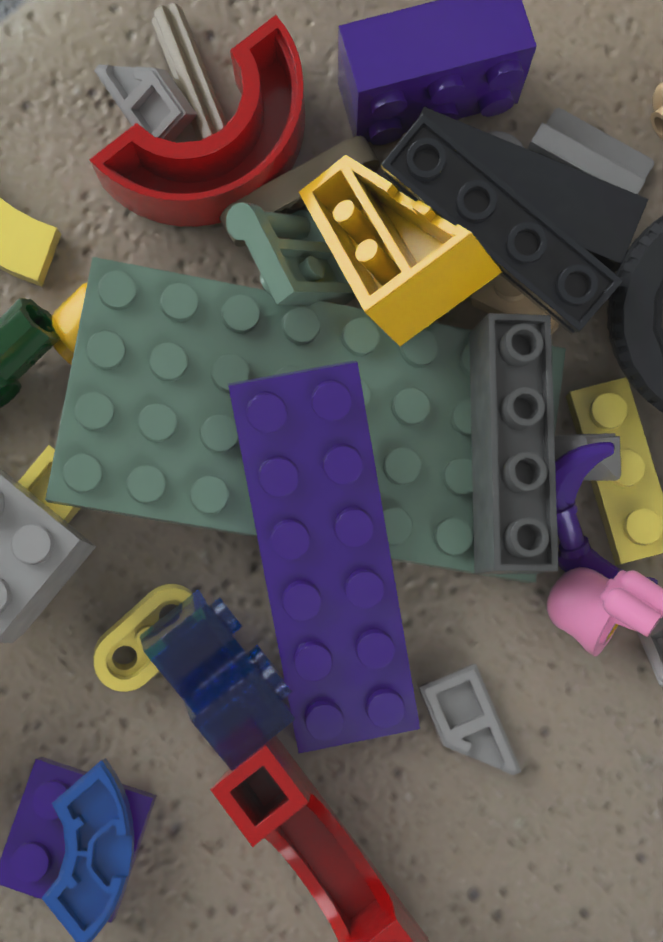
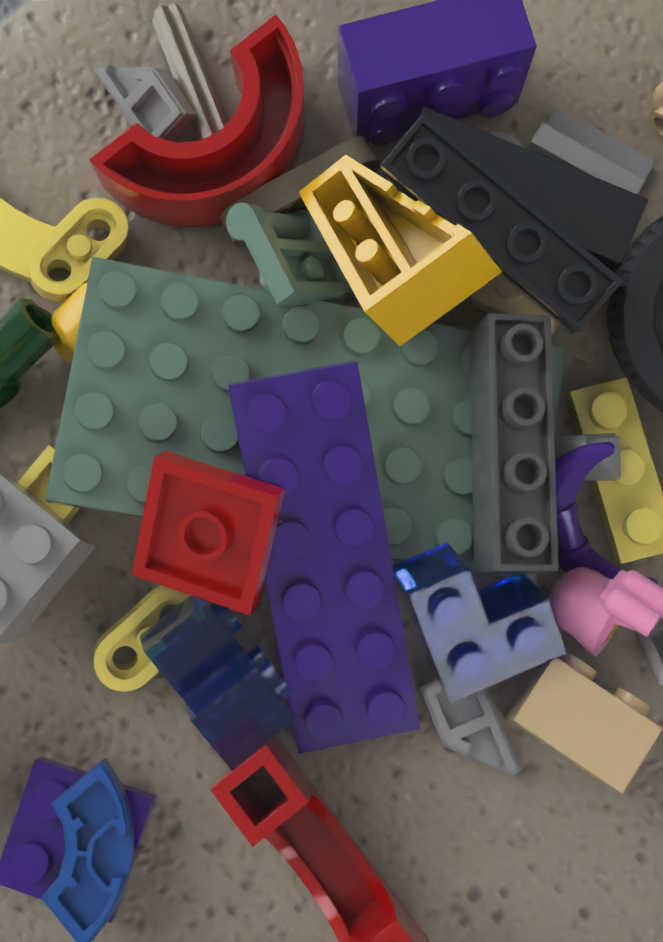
(72, 248): none -> light yellow plate
(207, 531): none -> red tile
(474, 634): none -> clear blue brick
(585, 722): none -> tan brick

